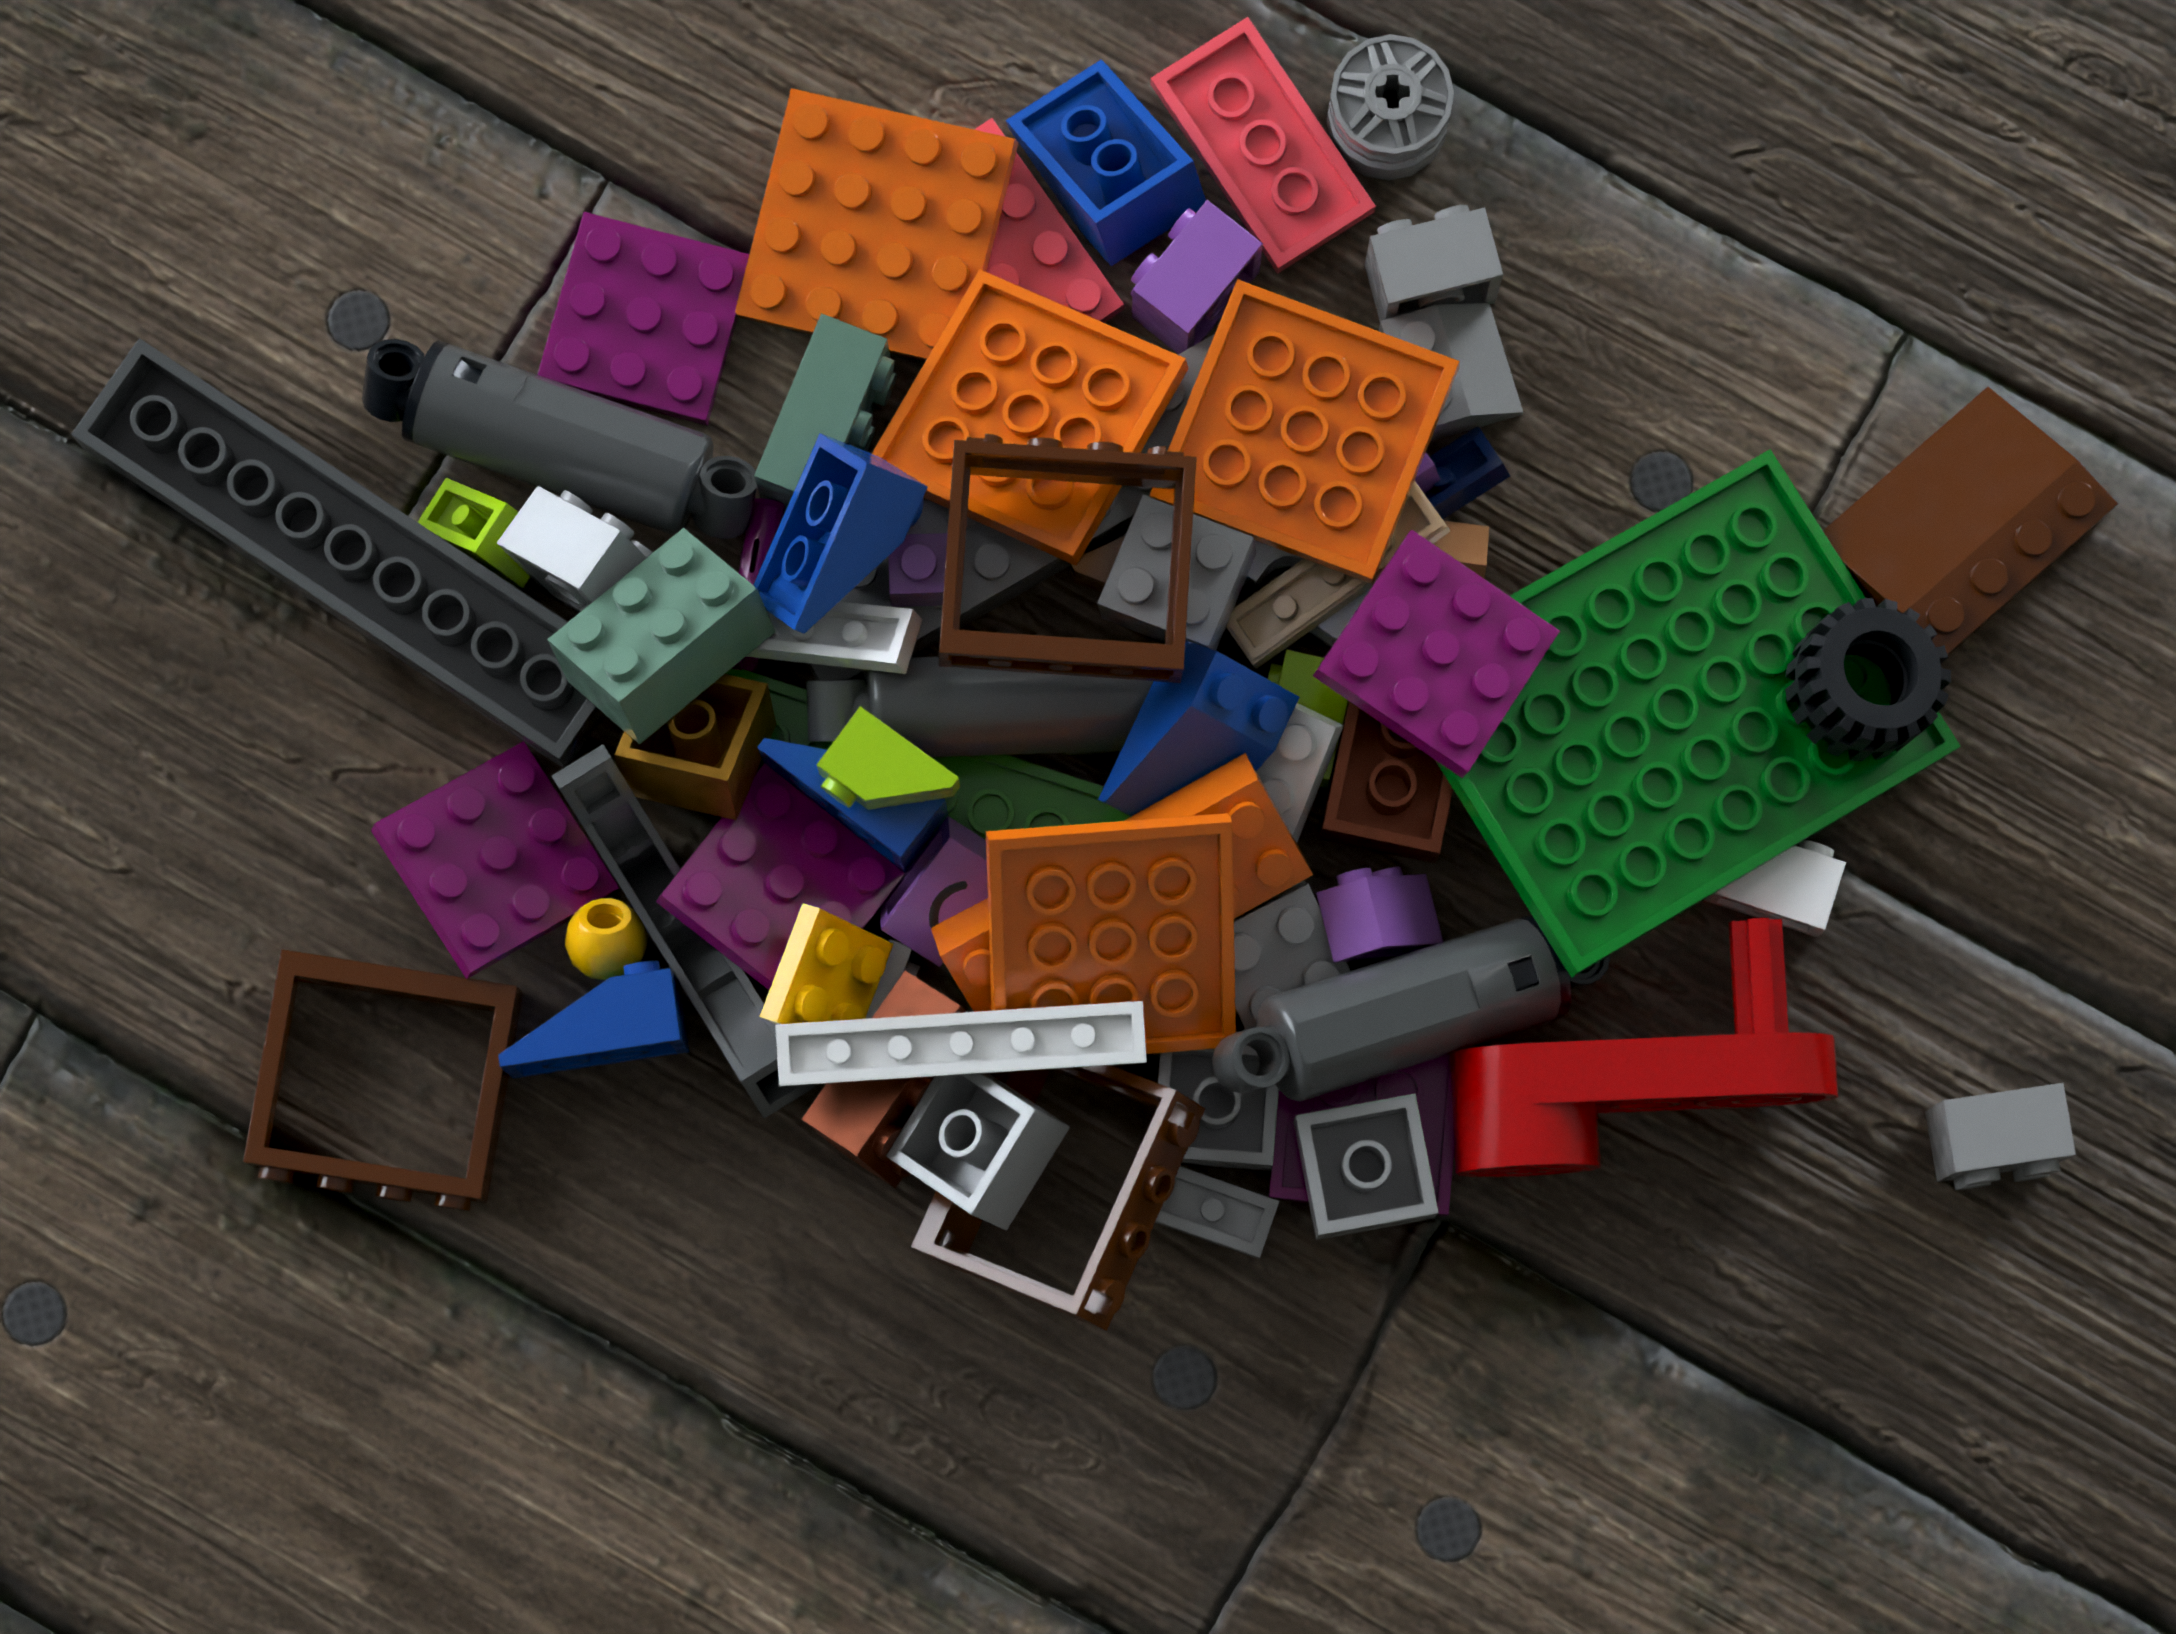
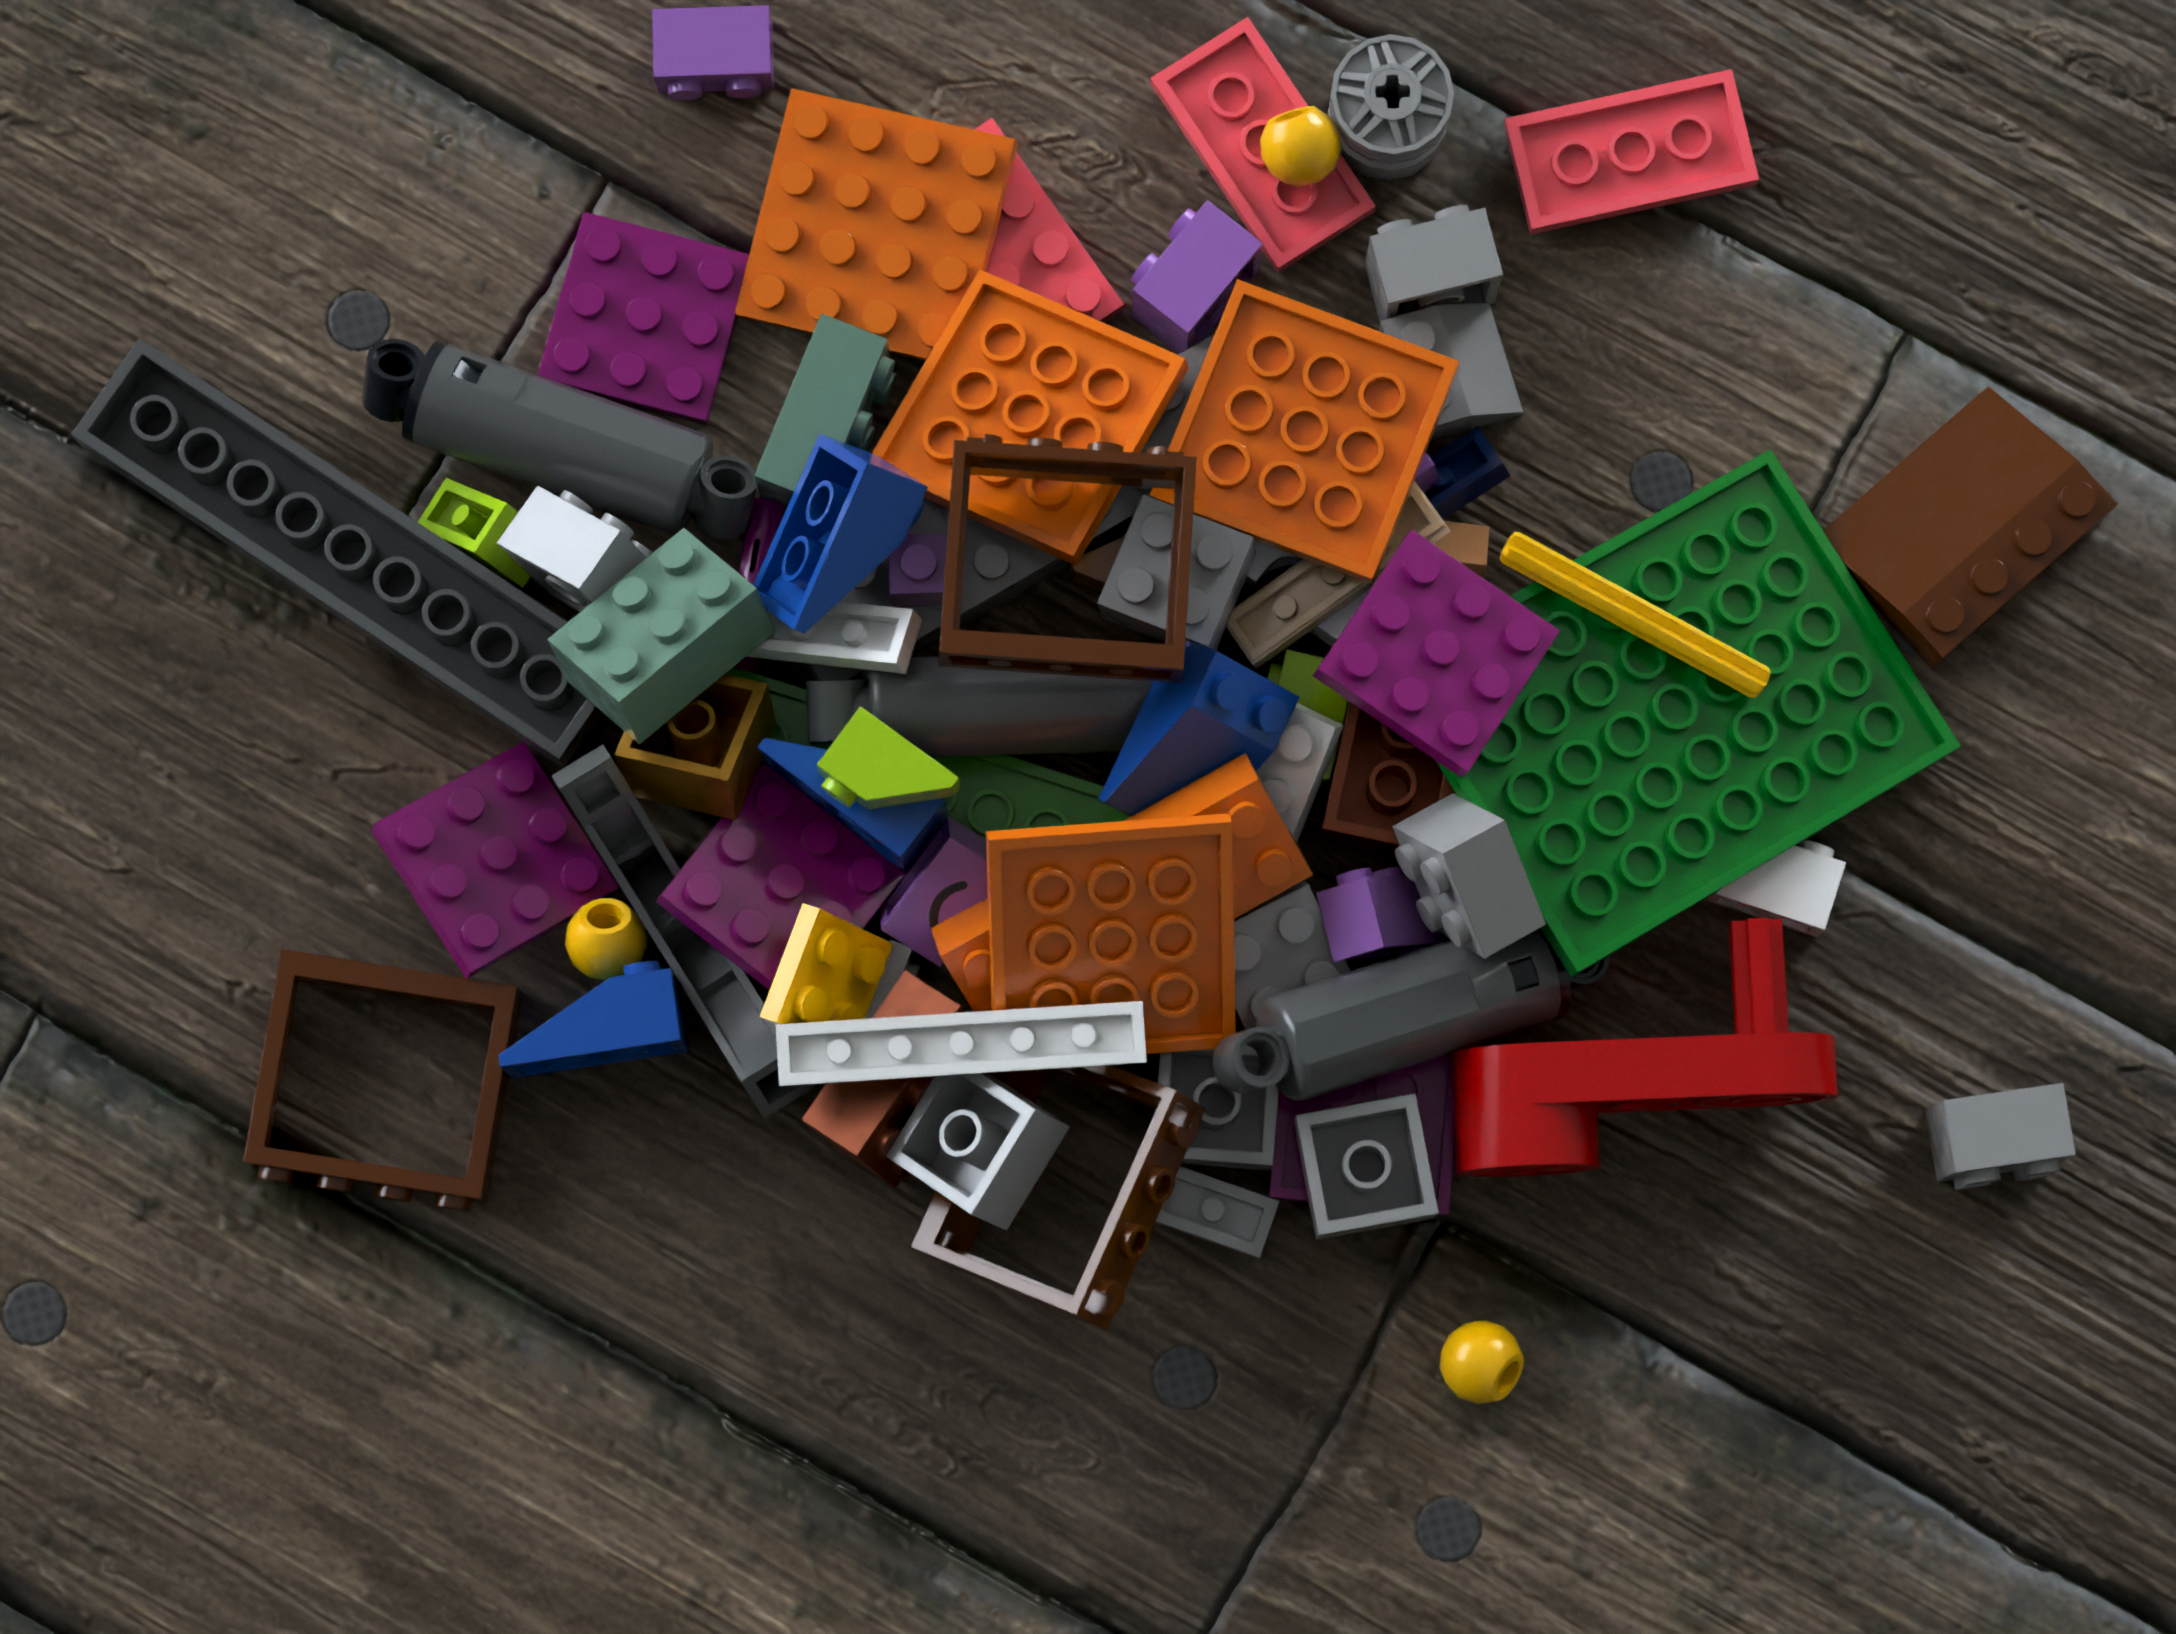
(713, 51): none -> medium lavender brick
(1108, 161): blue slope -> none
(1301, 146): none -> yellow piece
(1467, 875): none -> light grey brick
(1481, 1362): none -> yellow piece
(1631, 151): none -> coral plate
(1635, 615): none -> yellow axle
(1903, 654): black tyre -> none

